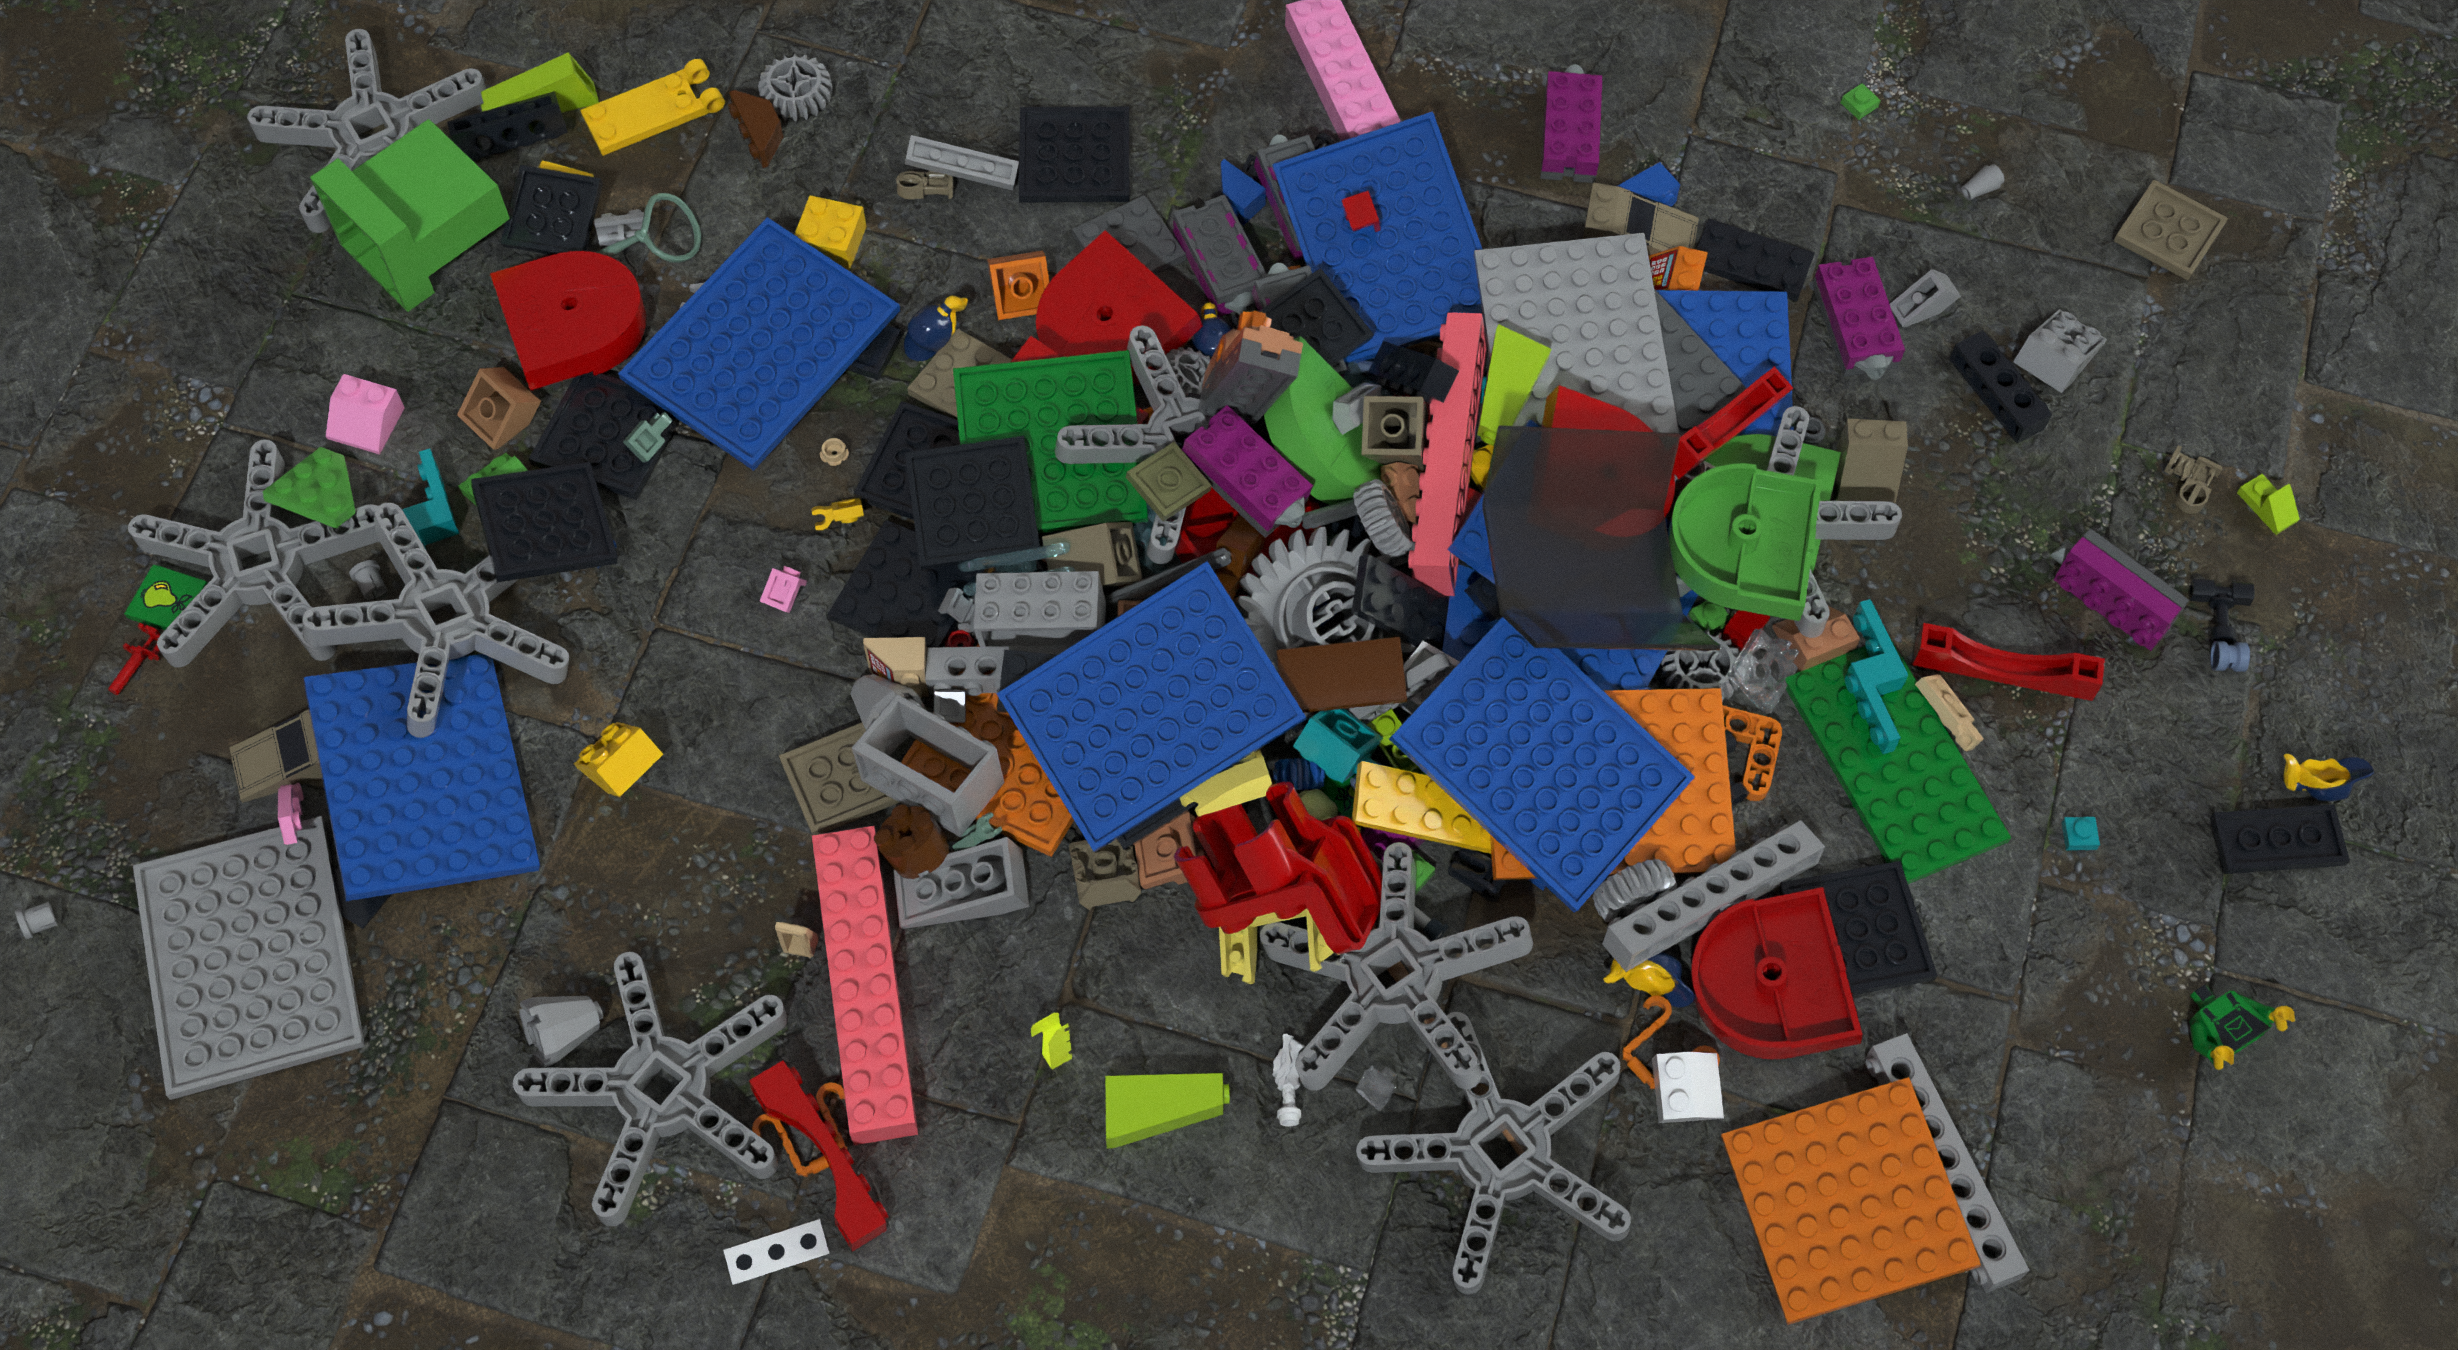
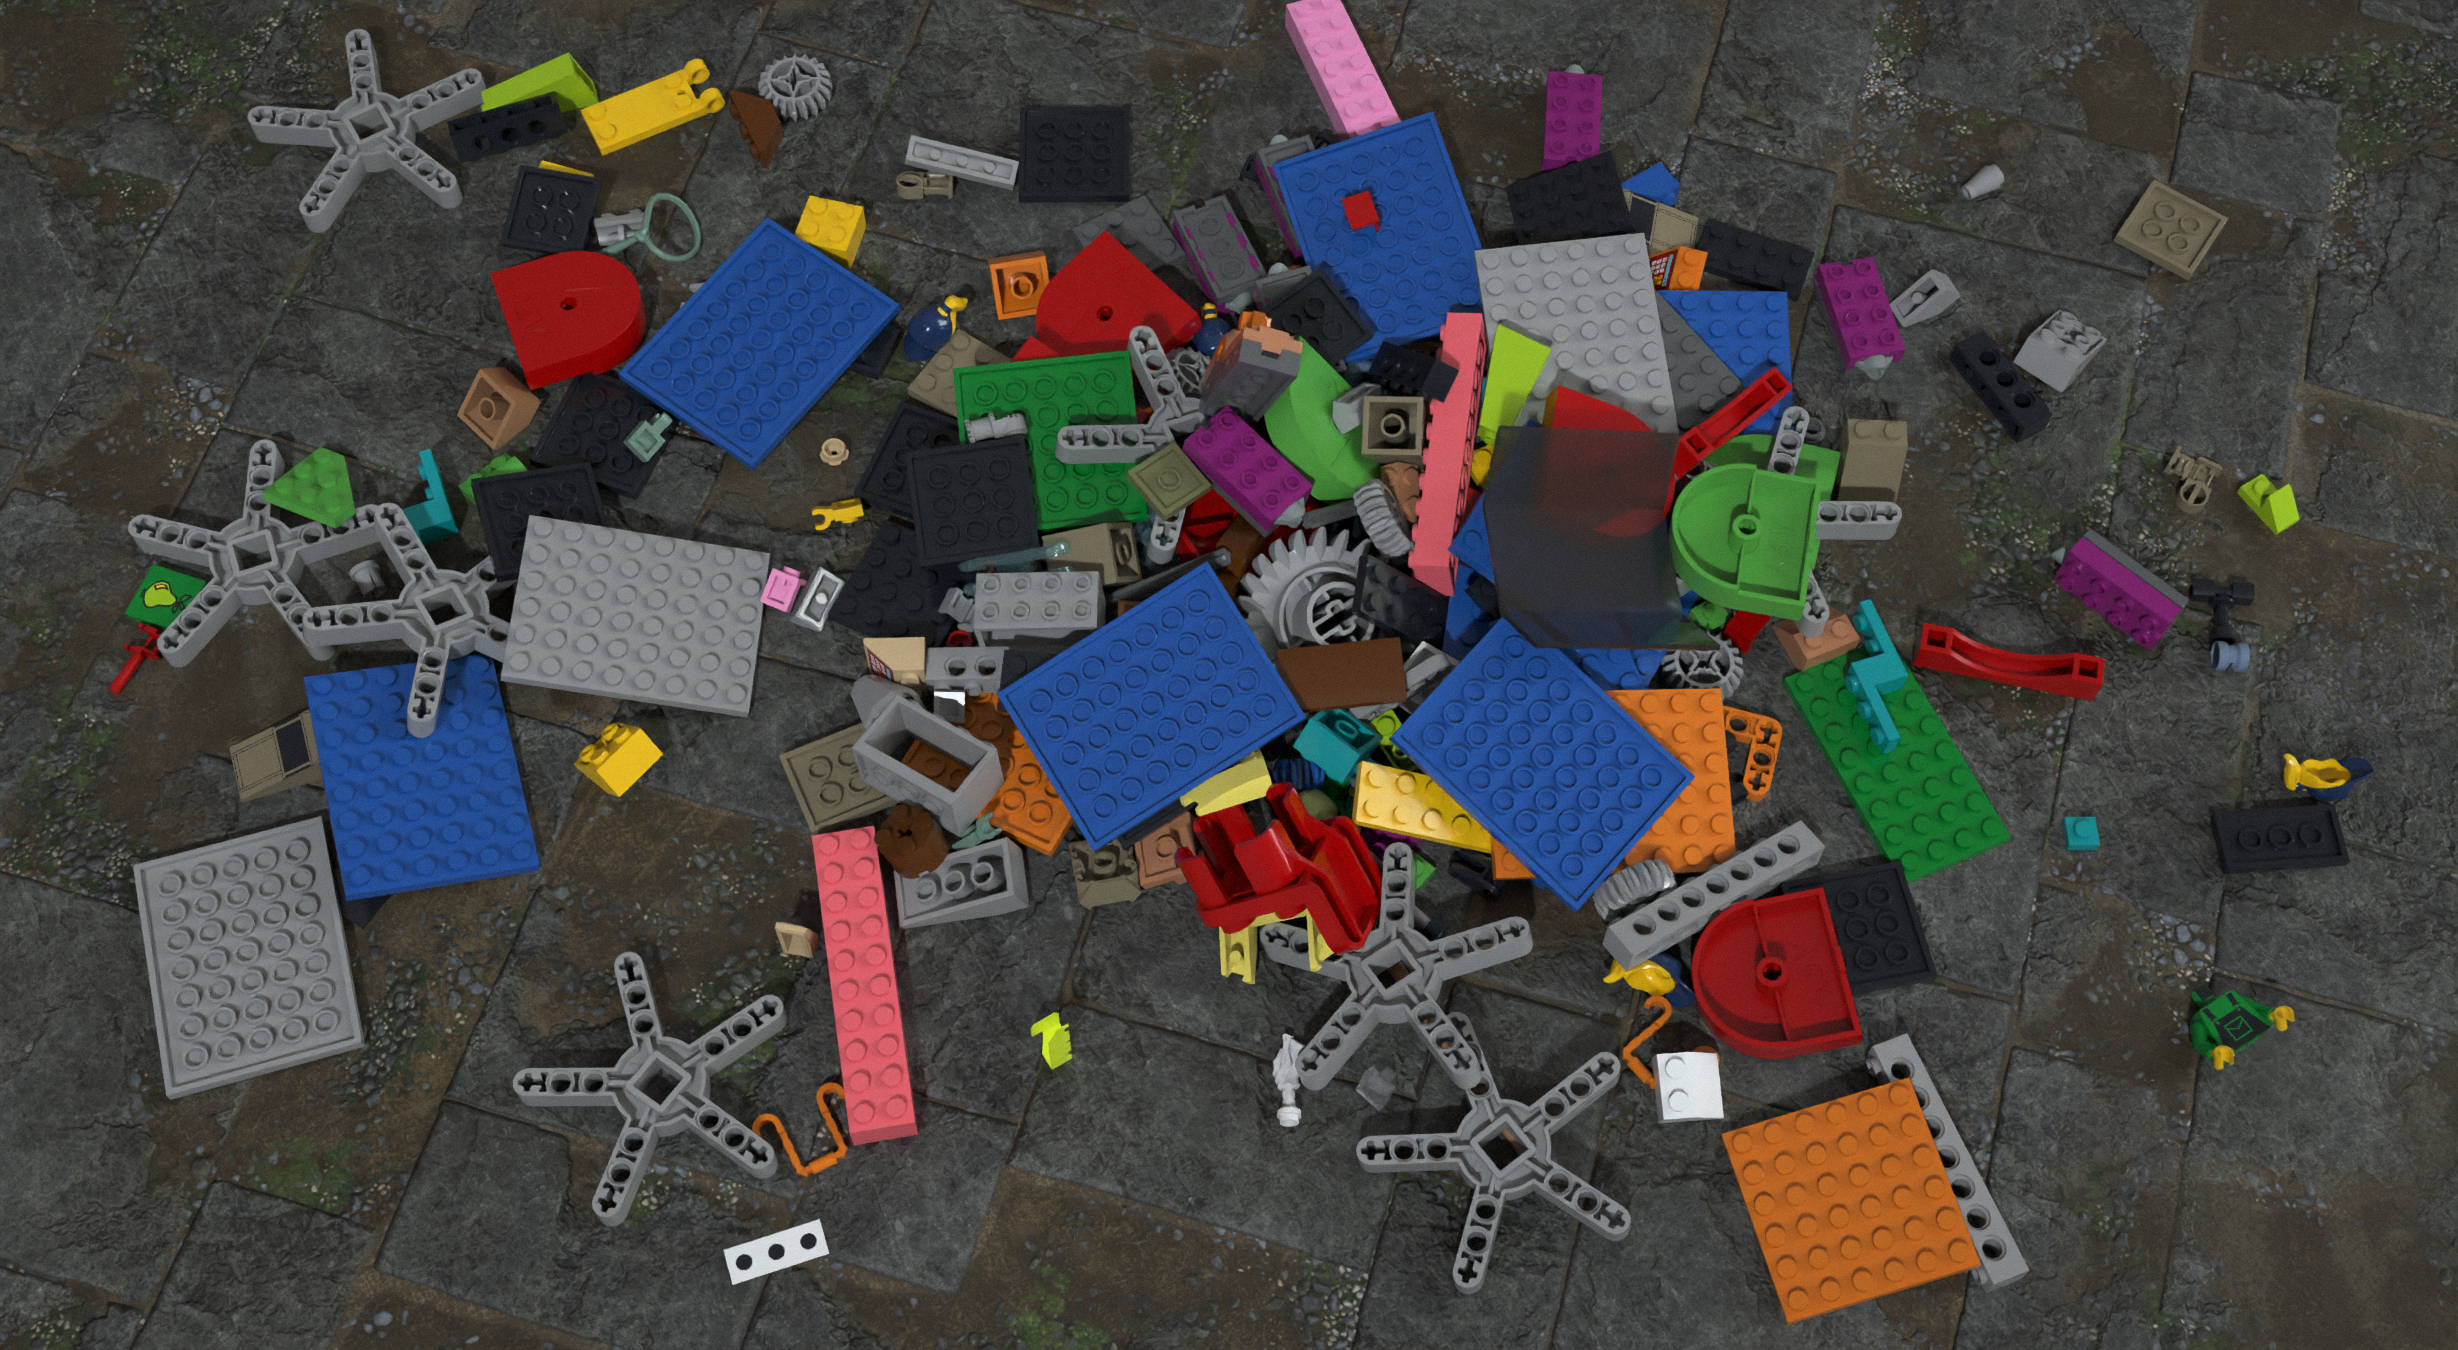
(35, 919): light grey bush -> none
(289, 811): bright pink hinge -> none
(363, 413): bright pink slope -> none
(410, 210): bright green piece -> none
(558, 1024): light grey cone -> none
(636, 617): none -> light grey plate
(784, 1100): red arch -> none
(817, 600): none -> light grey slope
(989, 427): none -> light grey connector
(1160, 1103): lime slope -> none
(1242, 192): blue slope -> none
(1571, 203): none -> black plate
(1754, 688): clear piece -> none
(1860, 101): bright green plate -> none
(1950, 710): tan hinge -> none

